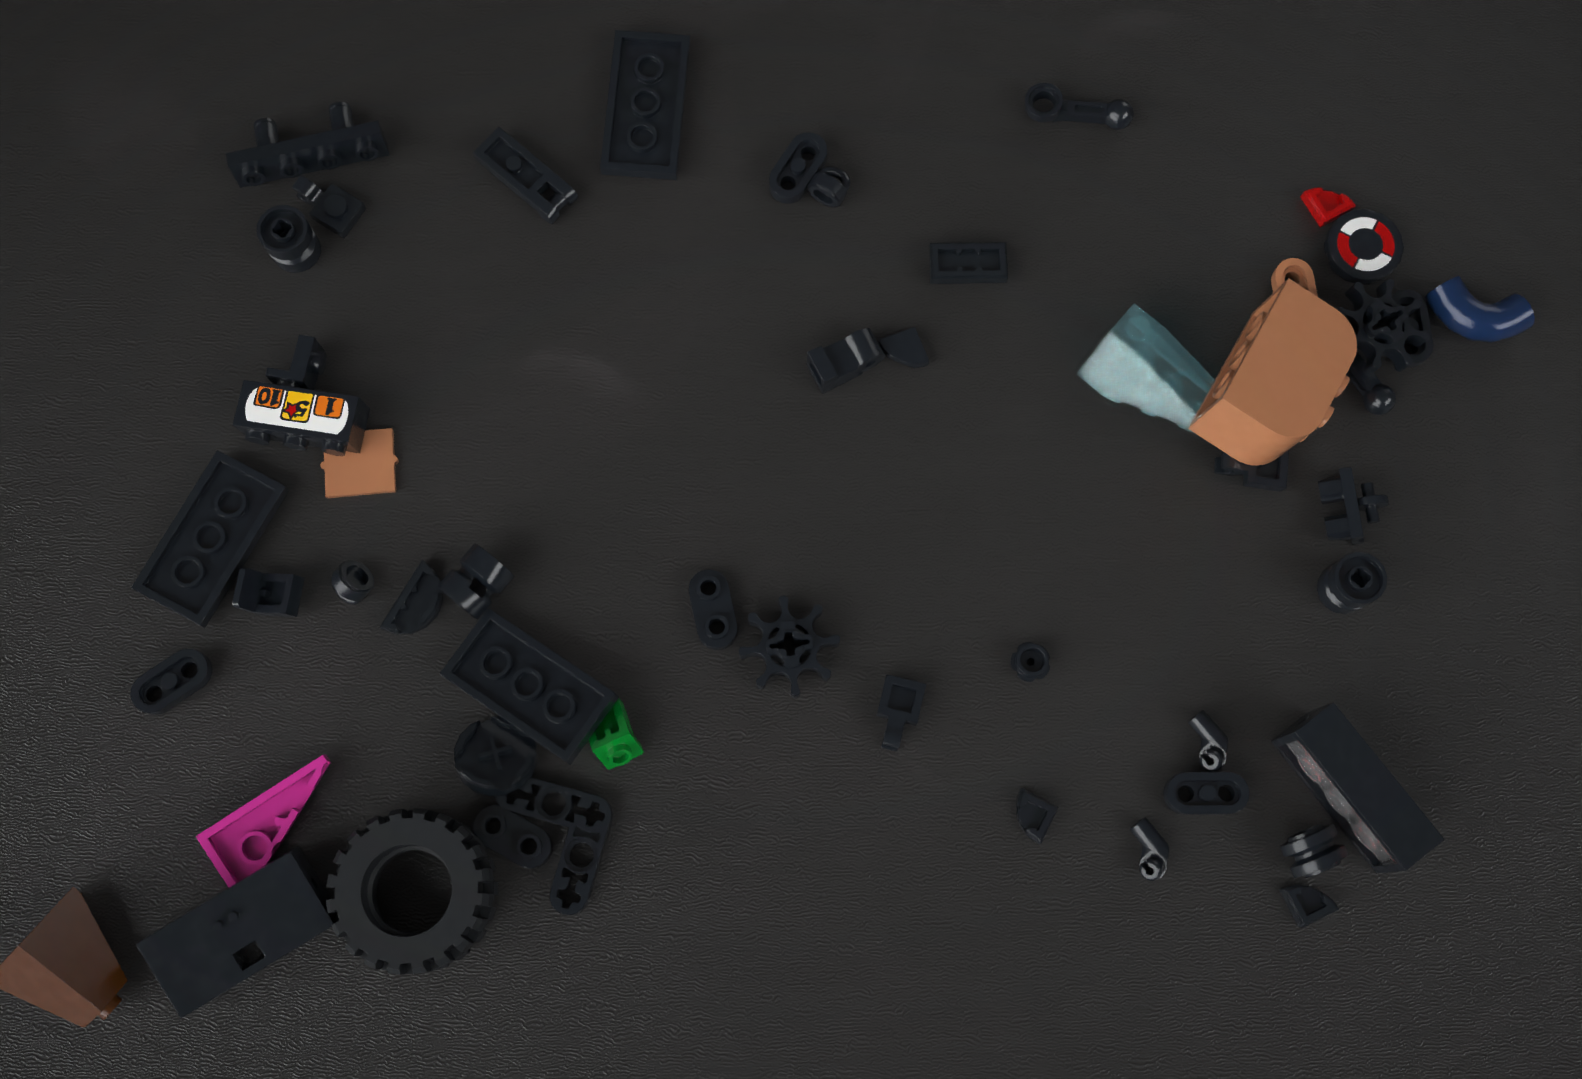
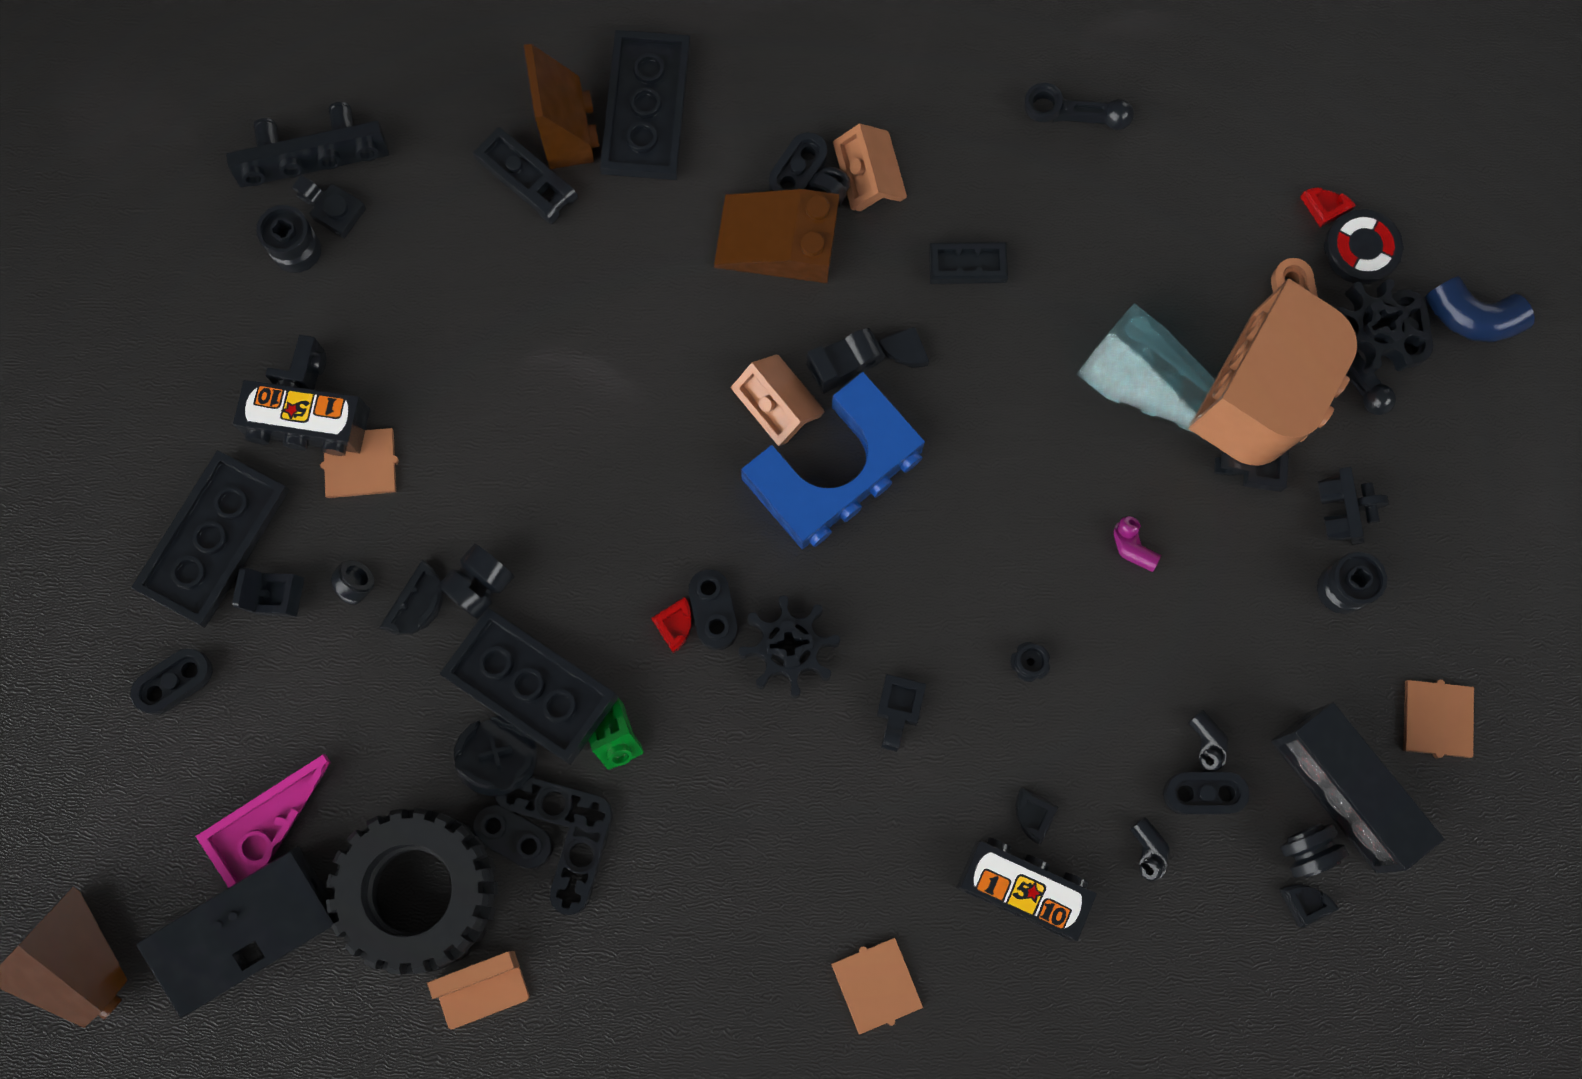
(480, 989): none -> nougat panel
(560, 110): none -> reddish brown slope
(674, 624): none -> red tile
(776, 398): none -> nougat panel
(778, 233): none -> reddish brown slope
(810, 510): none -> blue arch
(870, 164): none -> nougat panel
(877, 986): none -> nougat piece
(1027, 889): none -> brick
(1130, 546): none -> magenta arm
(1438, 719): none -> nougat piece

